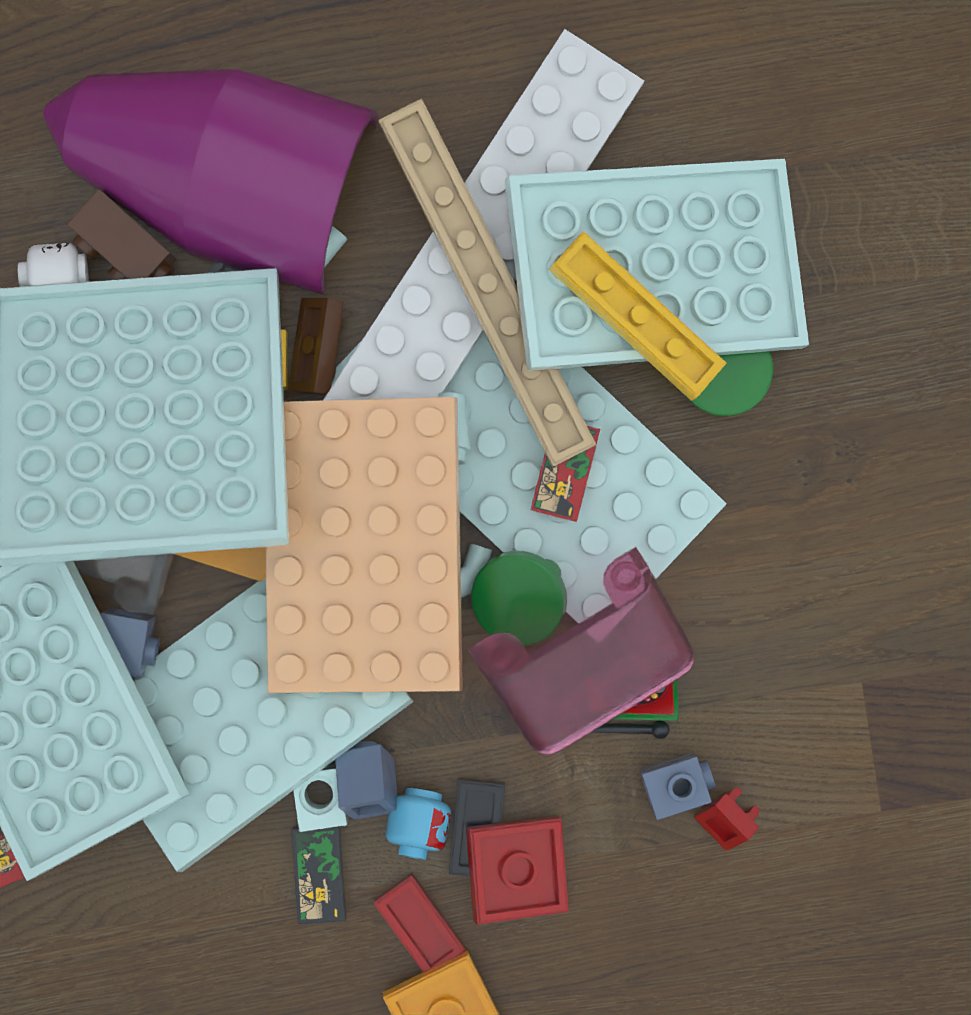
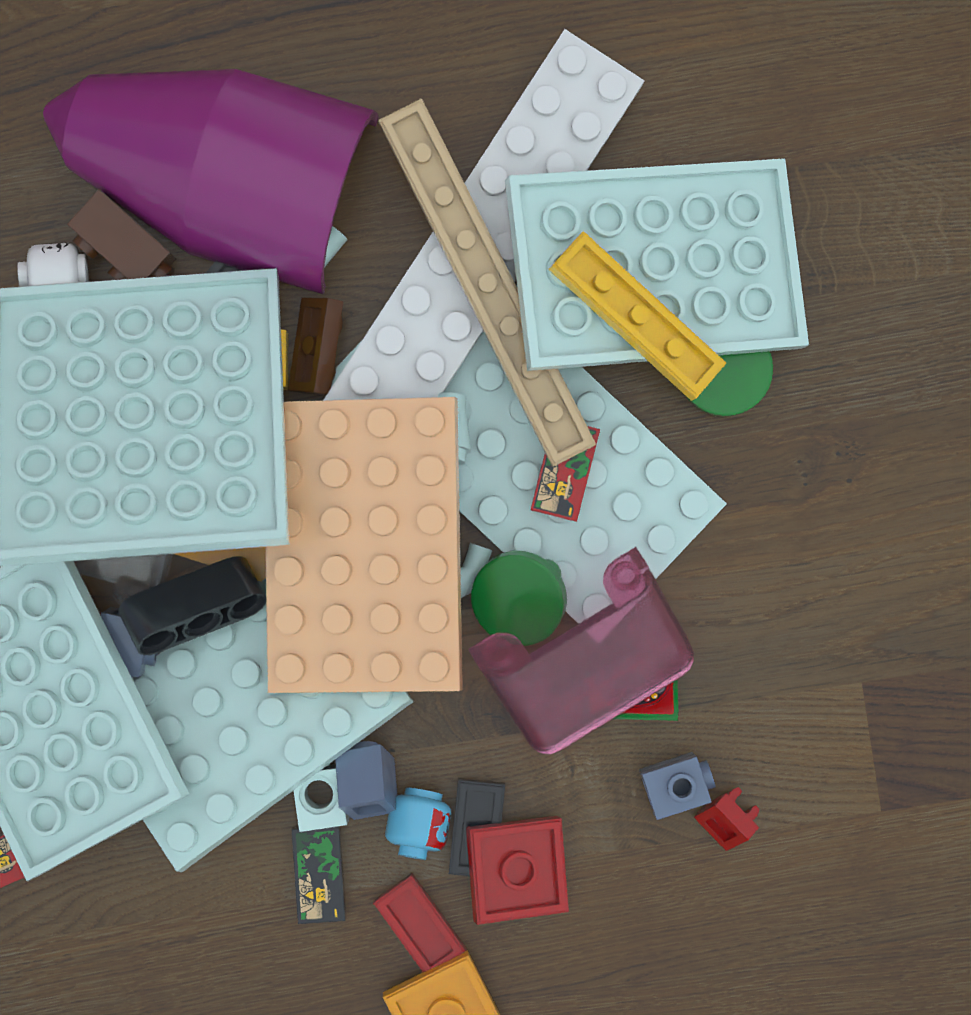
(192, 605): none -> black beam
(659, 729): black hinge -> none

